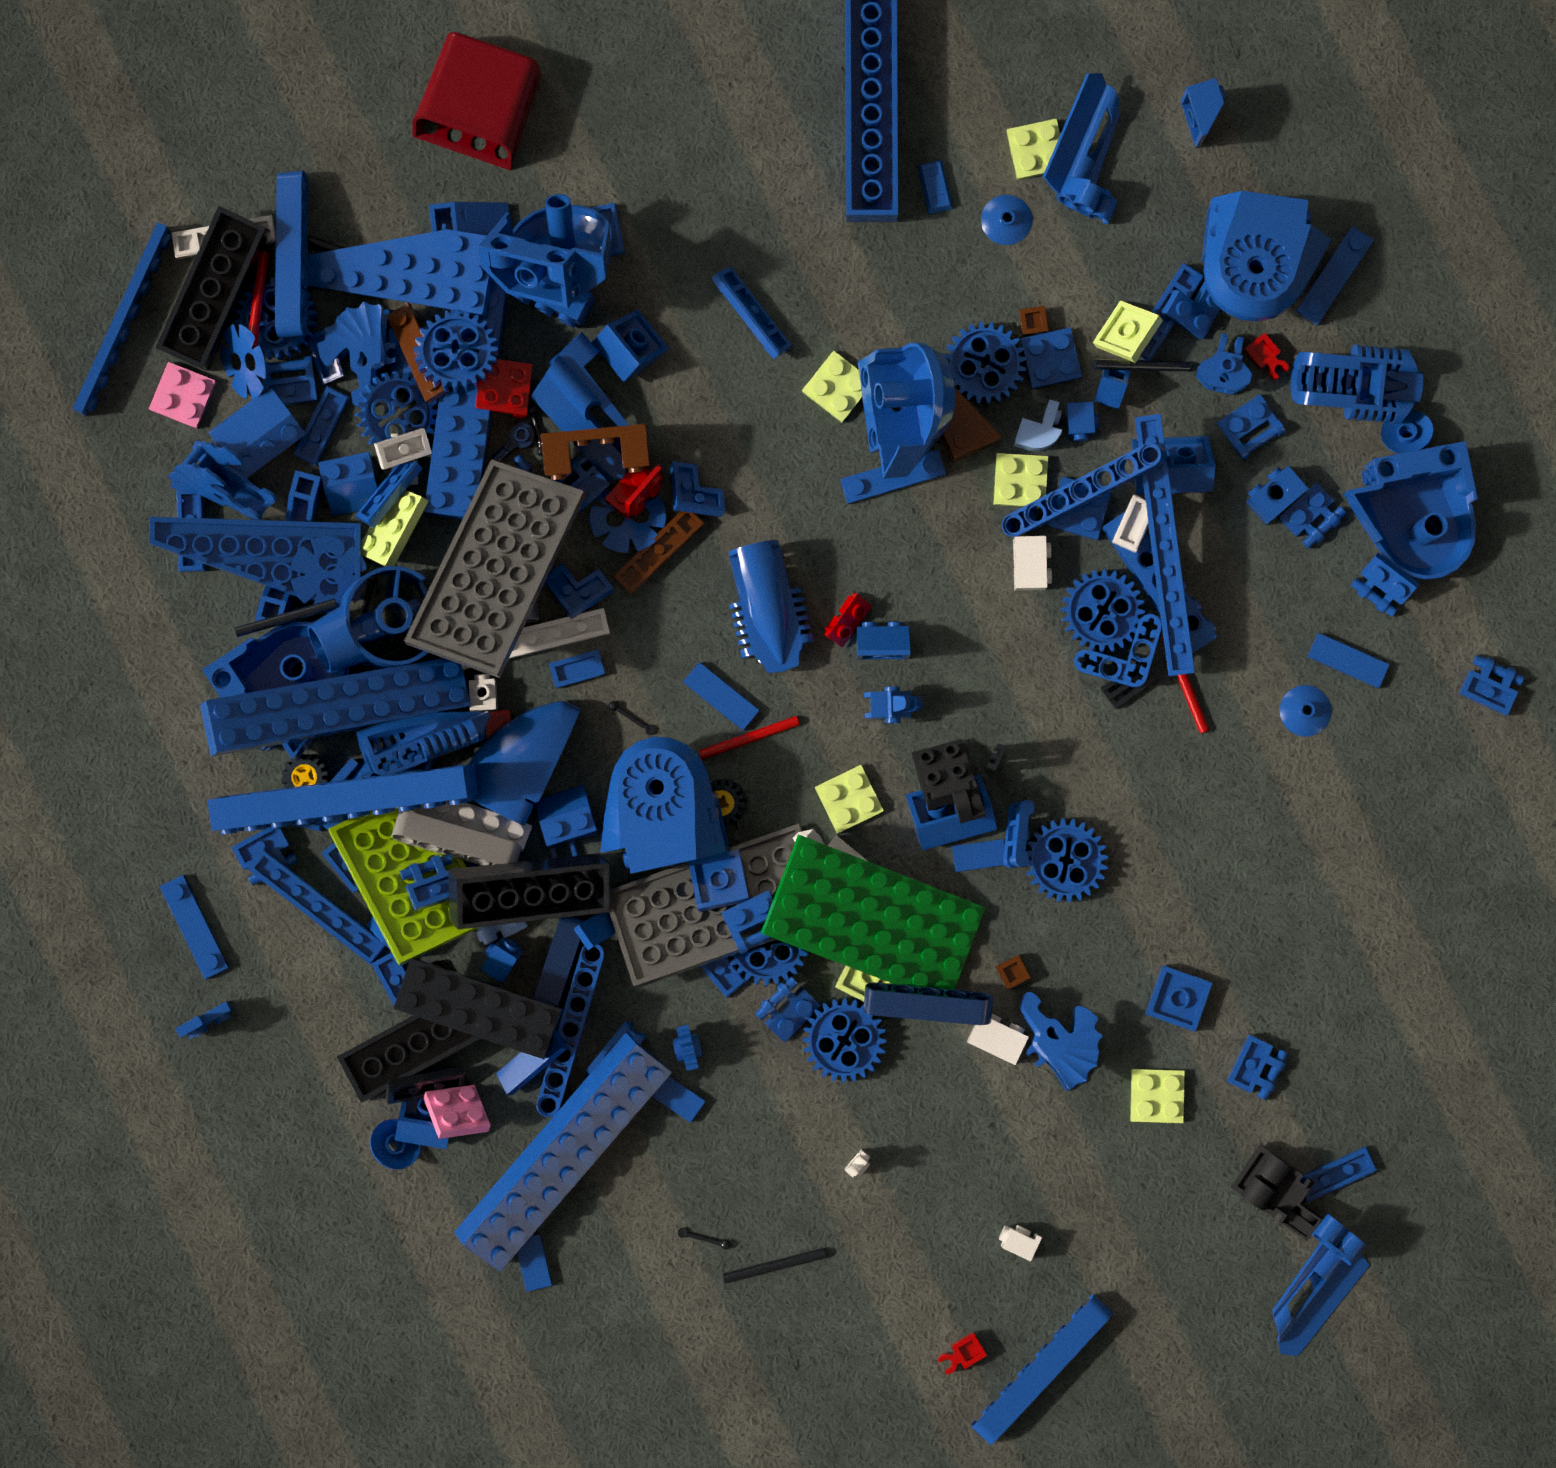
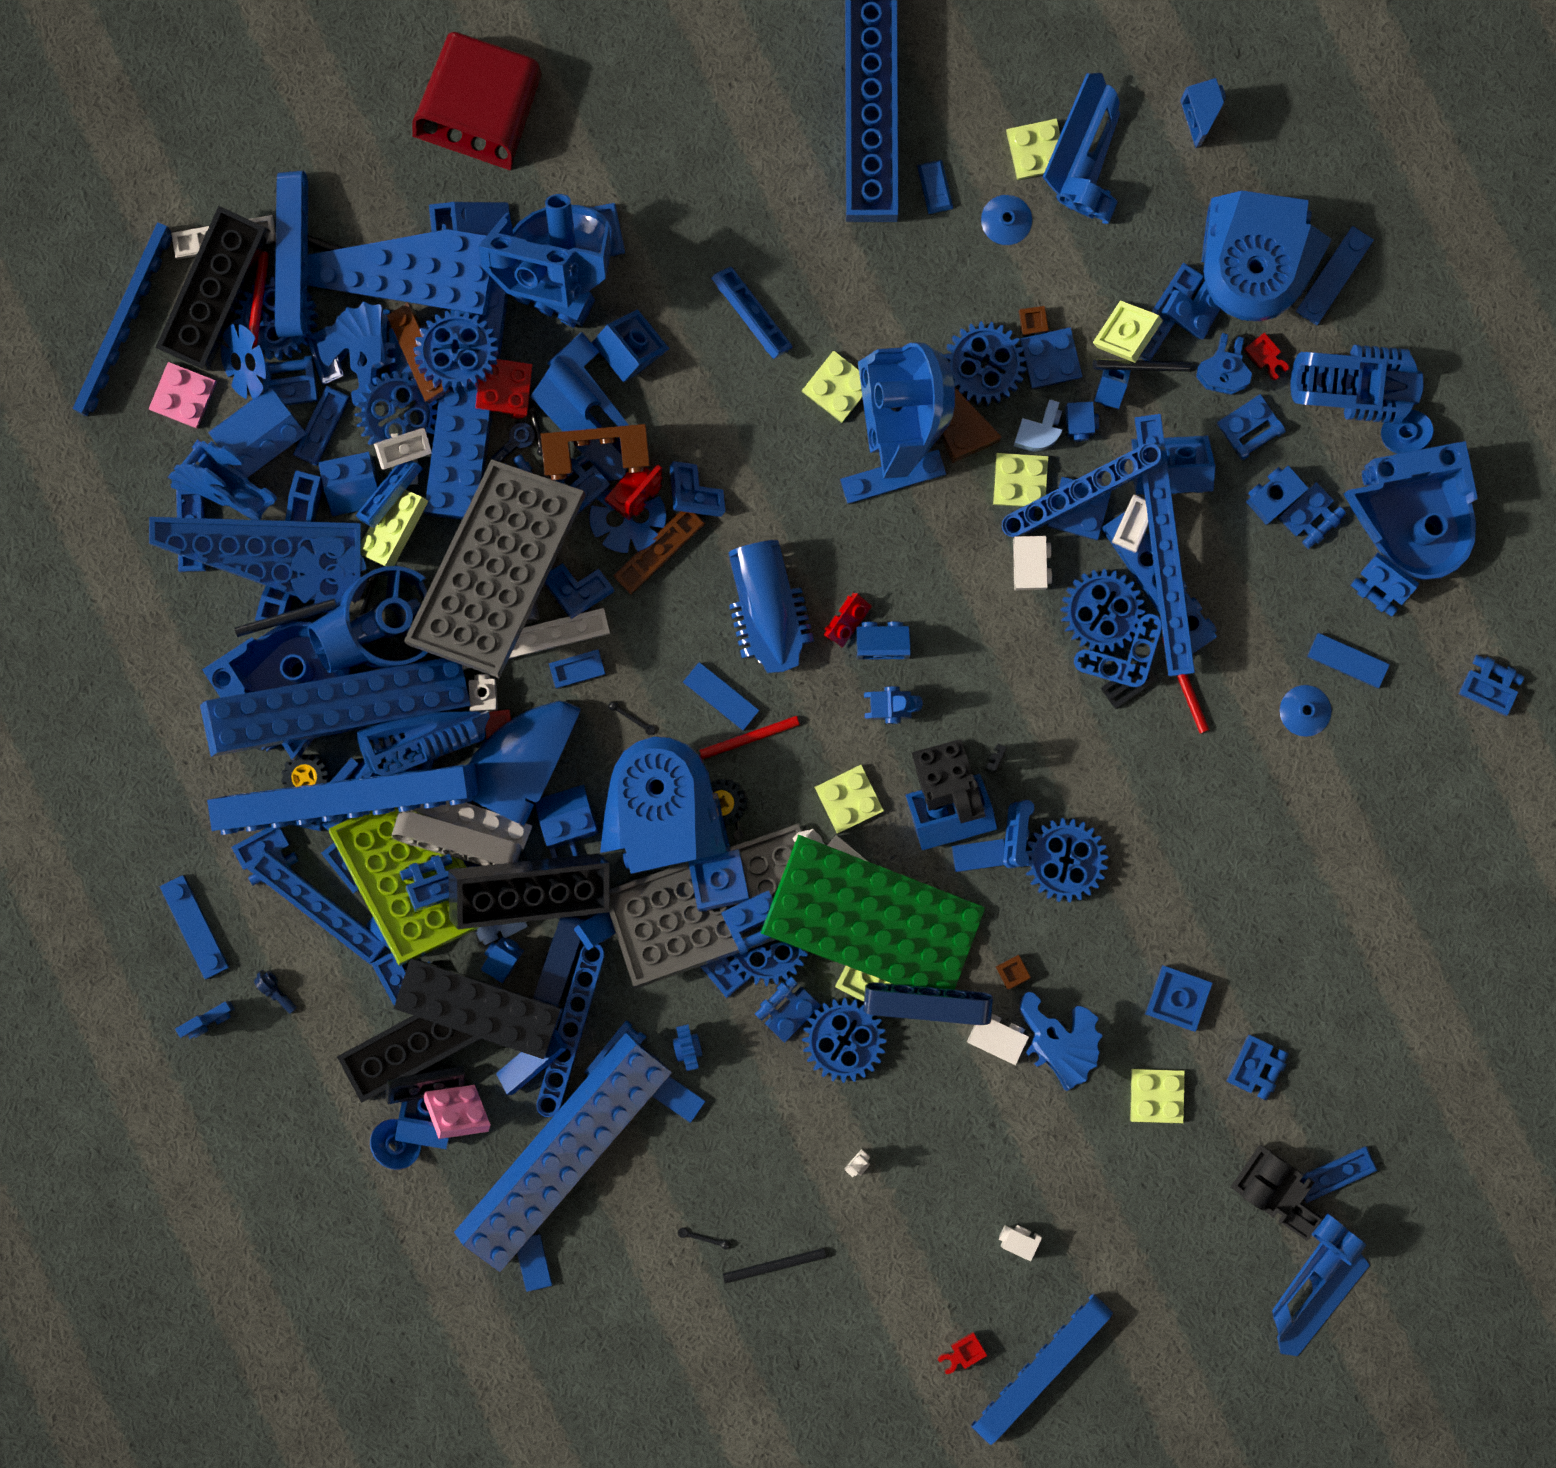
(267, 984): none -> dark blue plate

